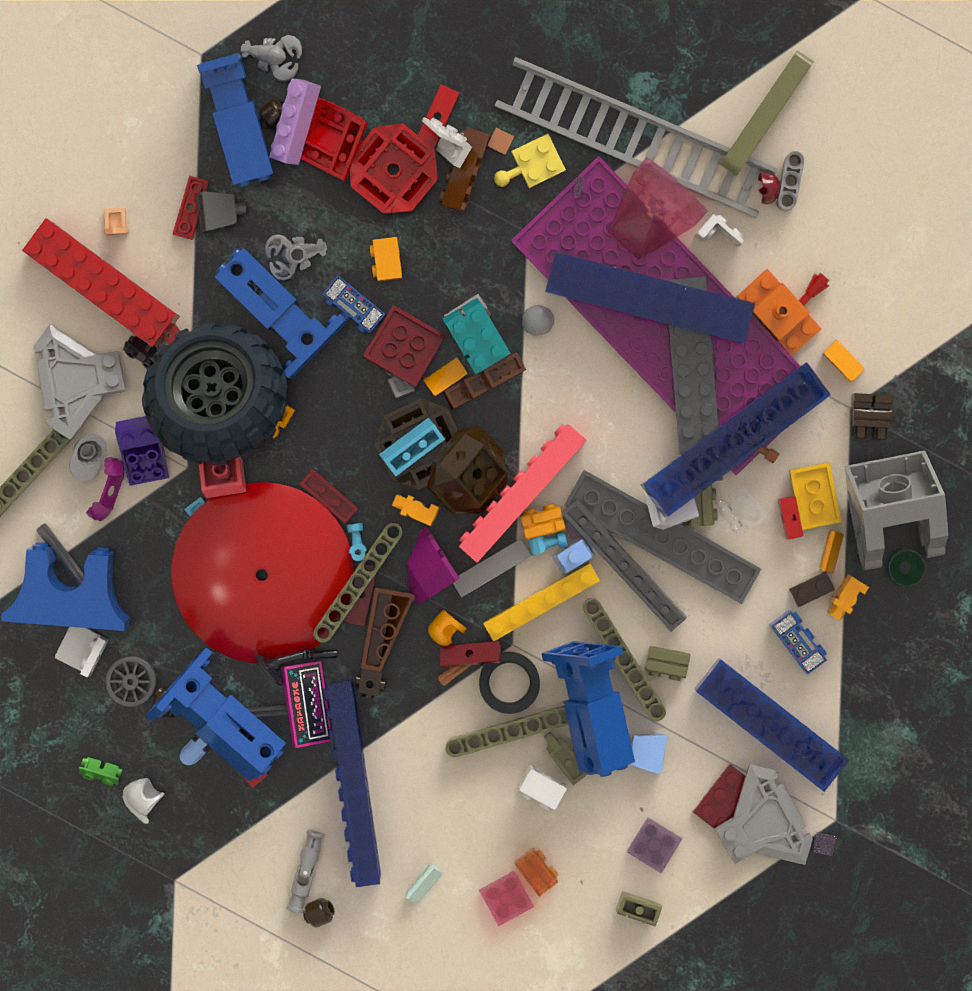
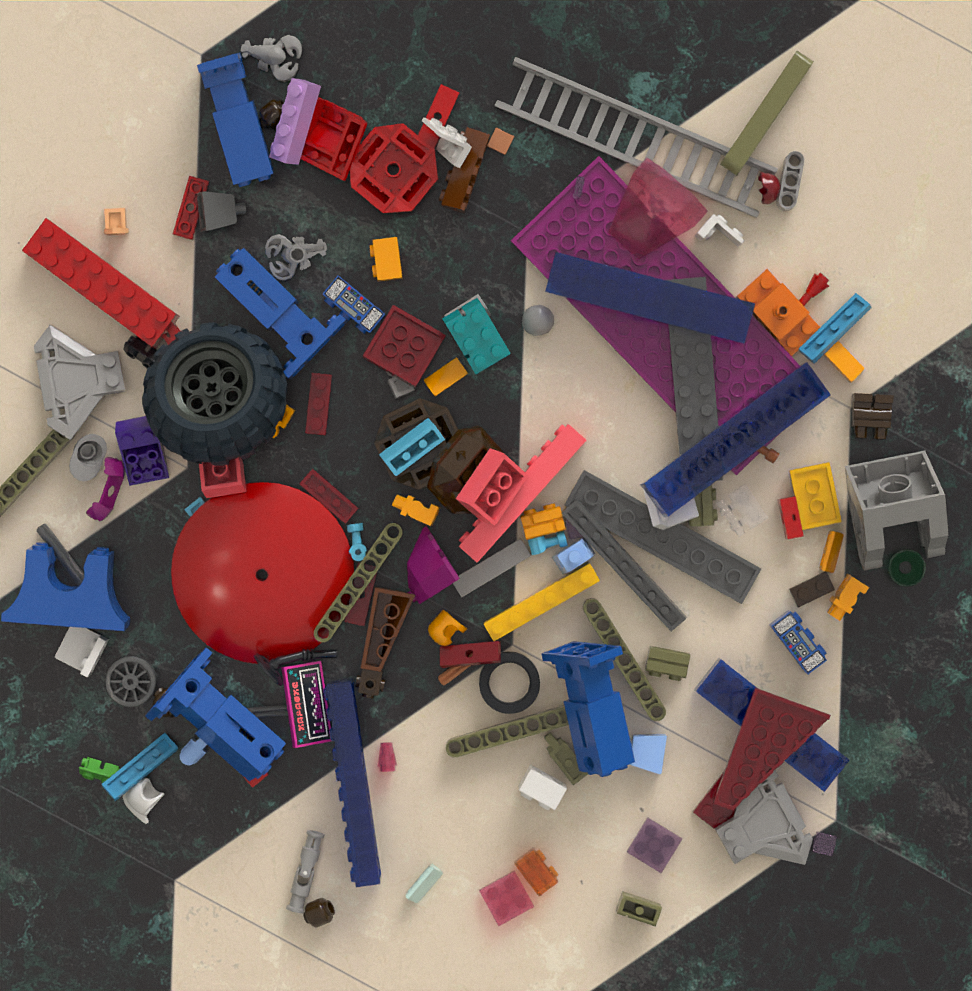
(139, 766): none -> dark azure plate
(318, 404): none -> dark red plate
(386, 758): none -> clear pink cone
(484, 380): reddish brown slope -> none
(492, 487): none -> coral brick
(535, 161): light yellow plate -> none
(766, 738): none -> dark red wing
(835, 328): none -> dark azure plate

